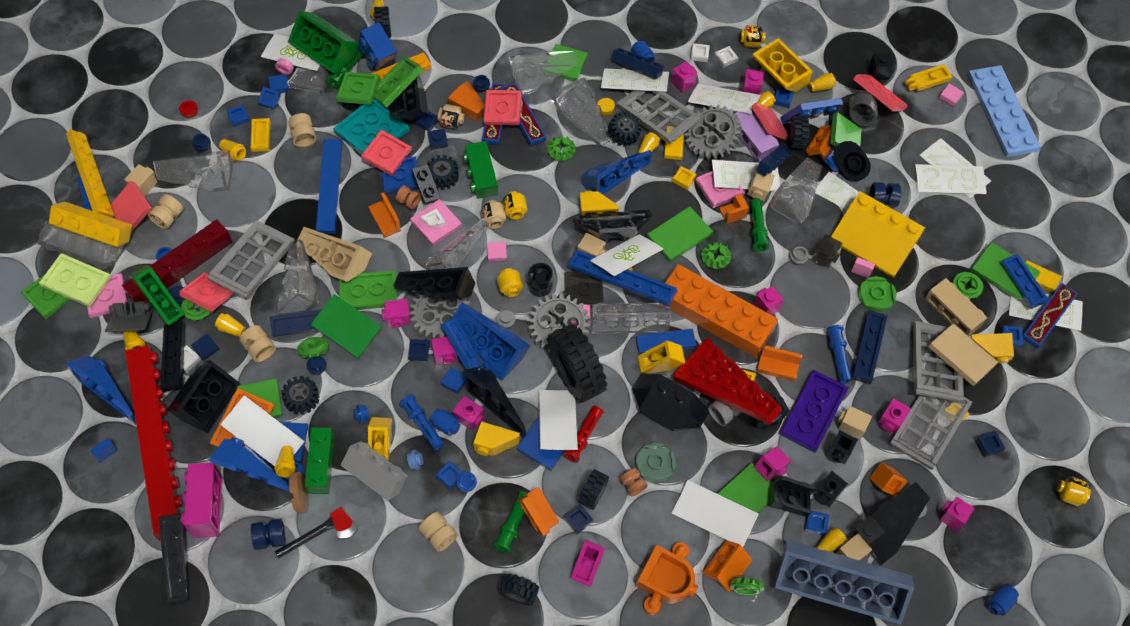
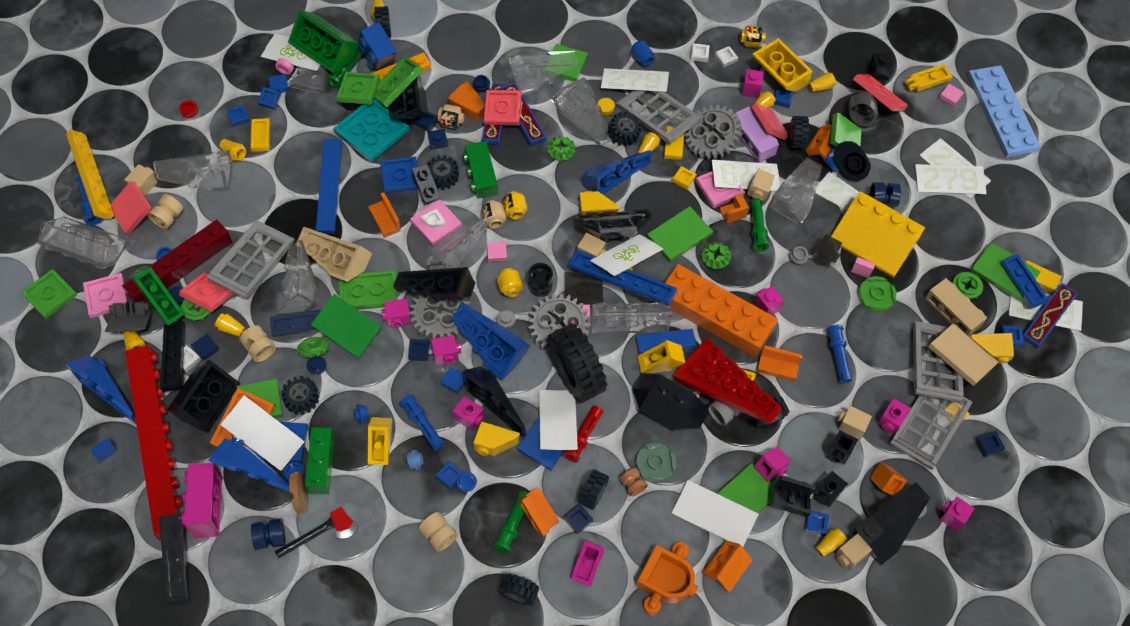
(75, 280): yellowish green tile -> none
(90, 224): yellow brick -> none
(201, 142): dark blue plate -> none
(285, 463): yellow cone -> none
(302, 130): tan wheel -> none
(374, 470): light grey brick -> none
(386, 152): coral tile -> none
(409, 197): nougat wheel -> none
(445, 422): blue brick -> none
(461, 344): blue tile -> none
(637, 62): dark blue piece -> none
(684, 77): dark pink brick -> none
(732, 99): white sticker -> none
(747, 586): bright green gear -> none
(773, 160): dark blue piece -> none
(813, 109): blue wing -> none
(814, 411): dark purple tile -> none
(844, 582): sand blue brick -> none
(869, 347): dark blue plate -> none
(1003, 600): blue brick -> none
(1074, 491): yellow head -> none

